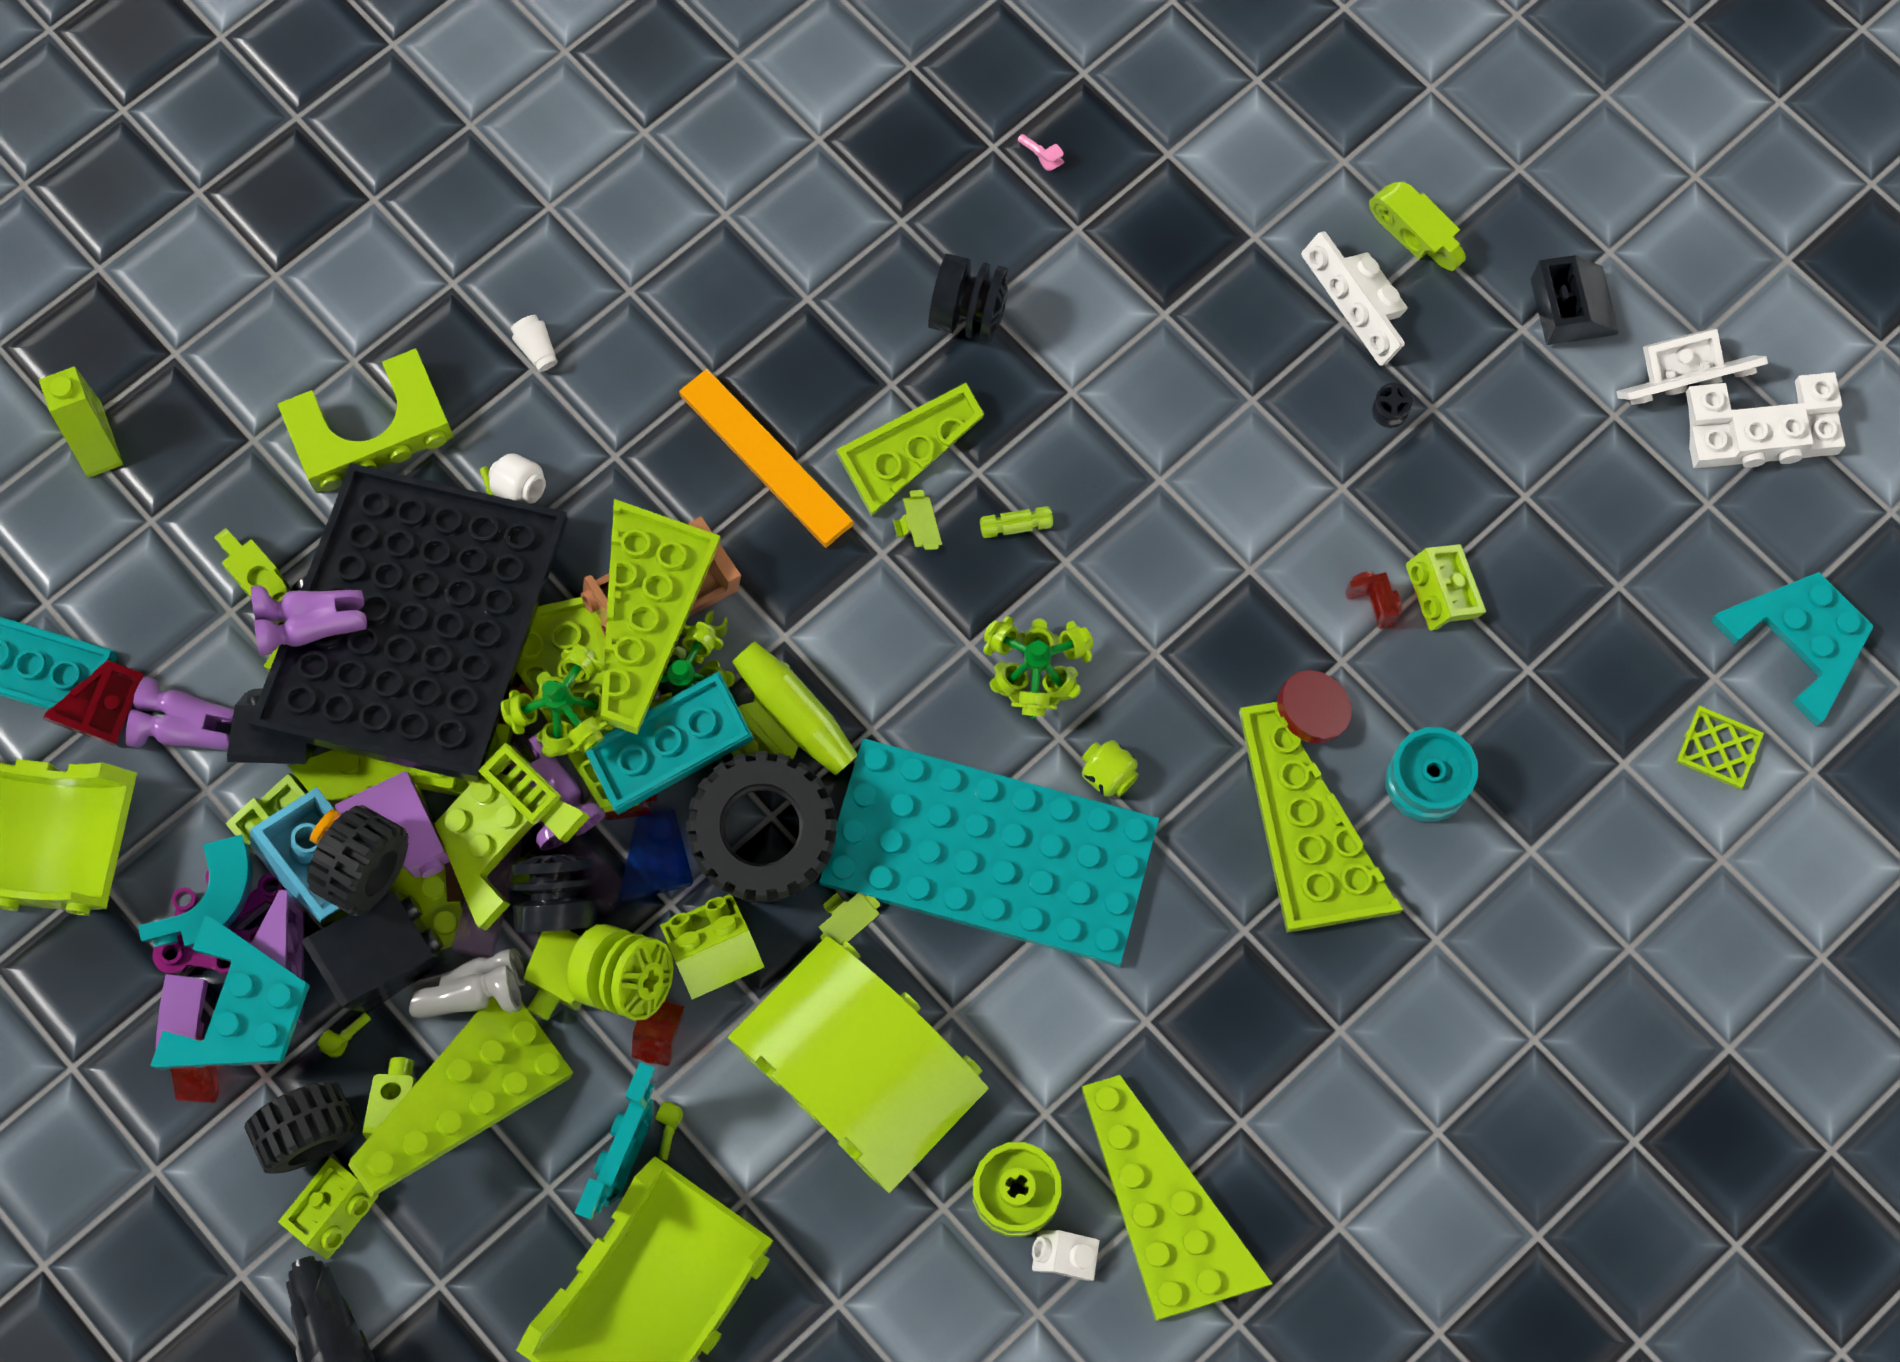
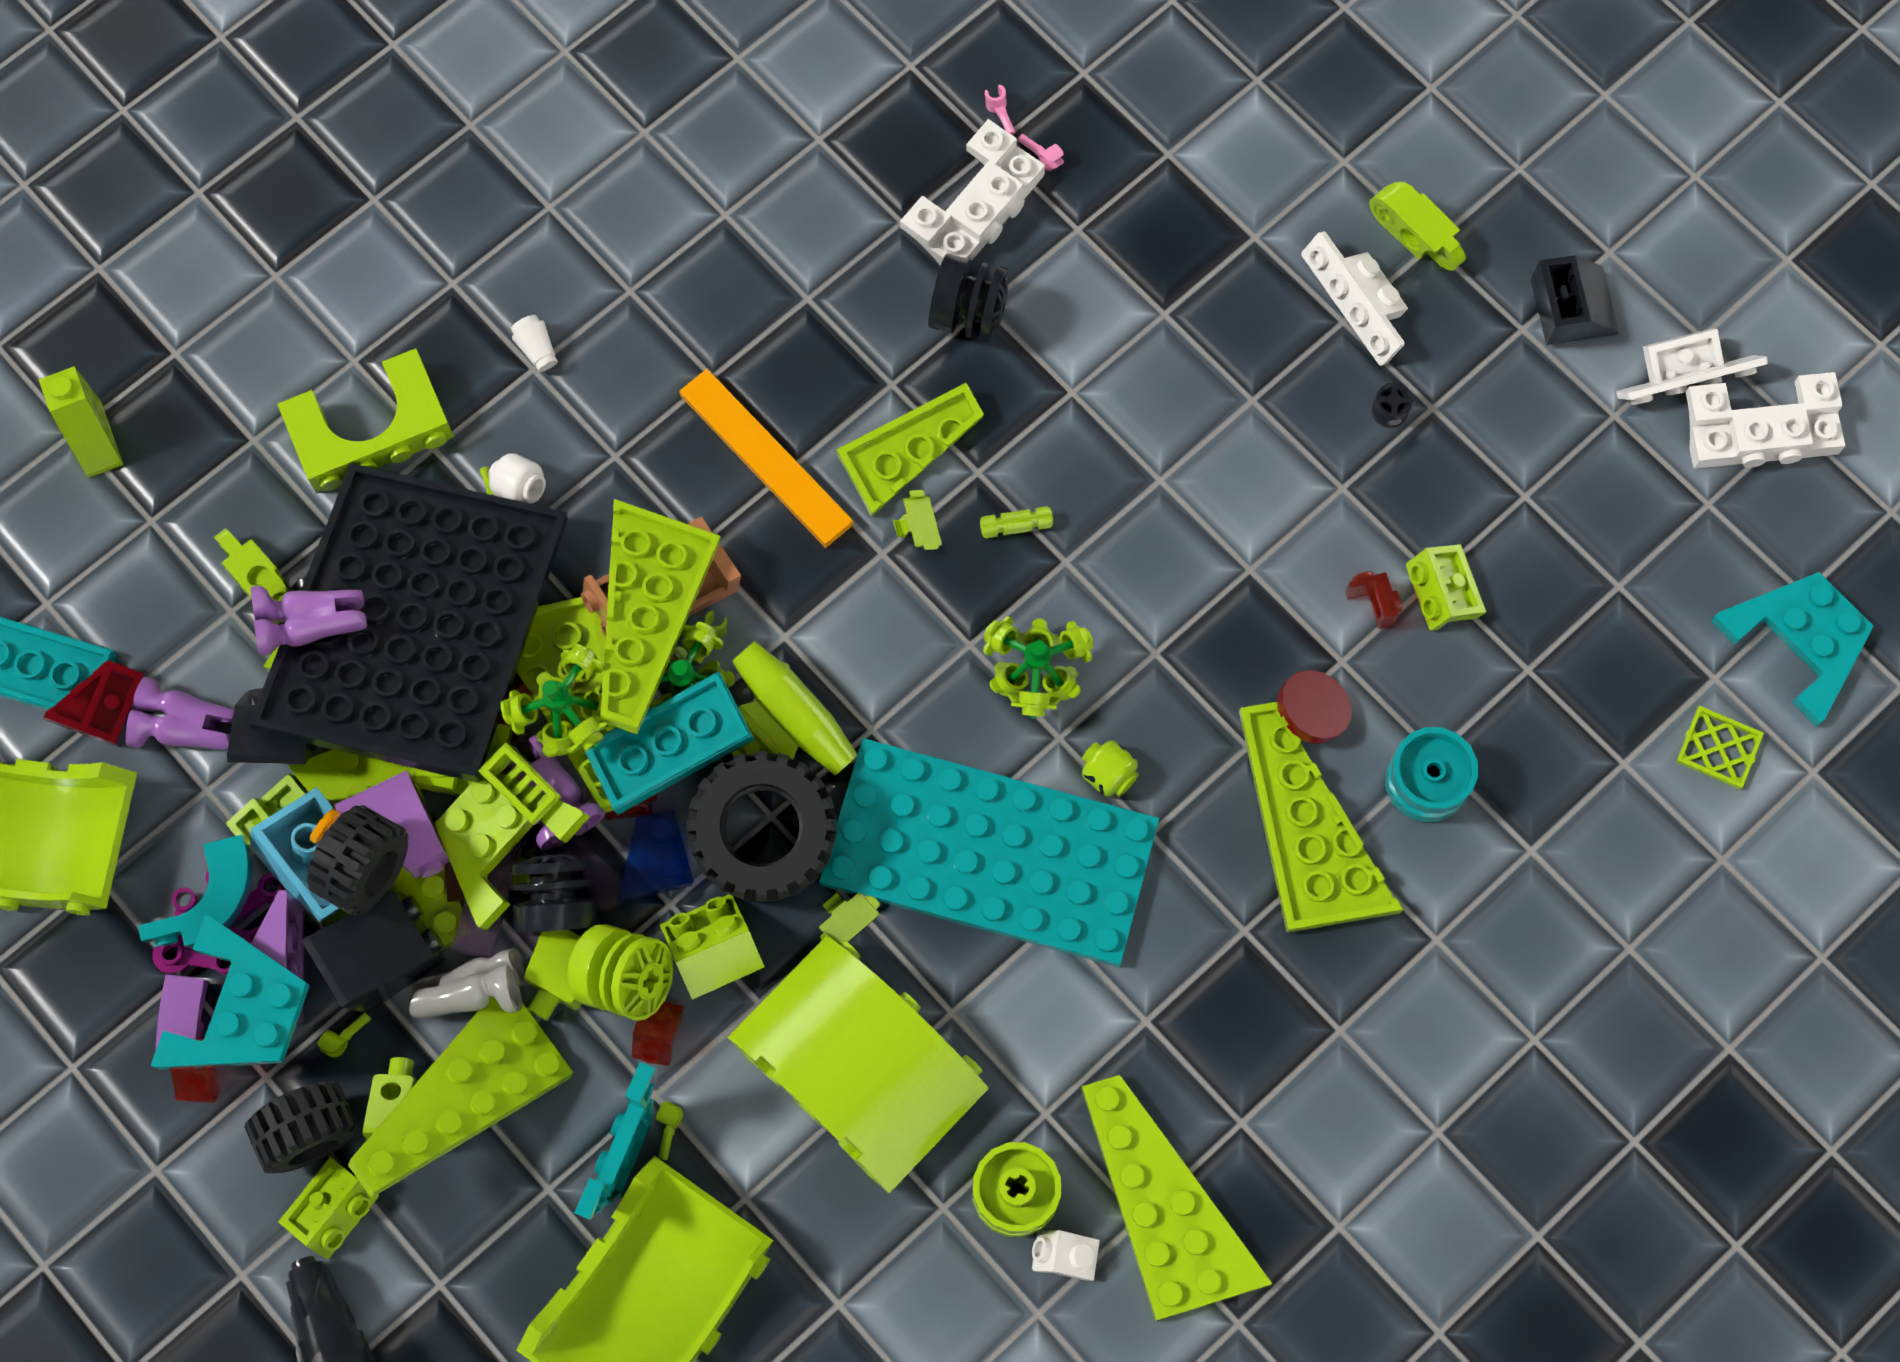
(983, 204): none -> white bracket
(998, 106): none -> bright pink hand

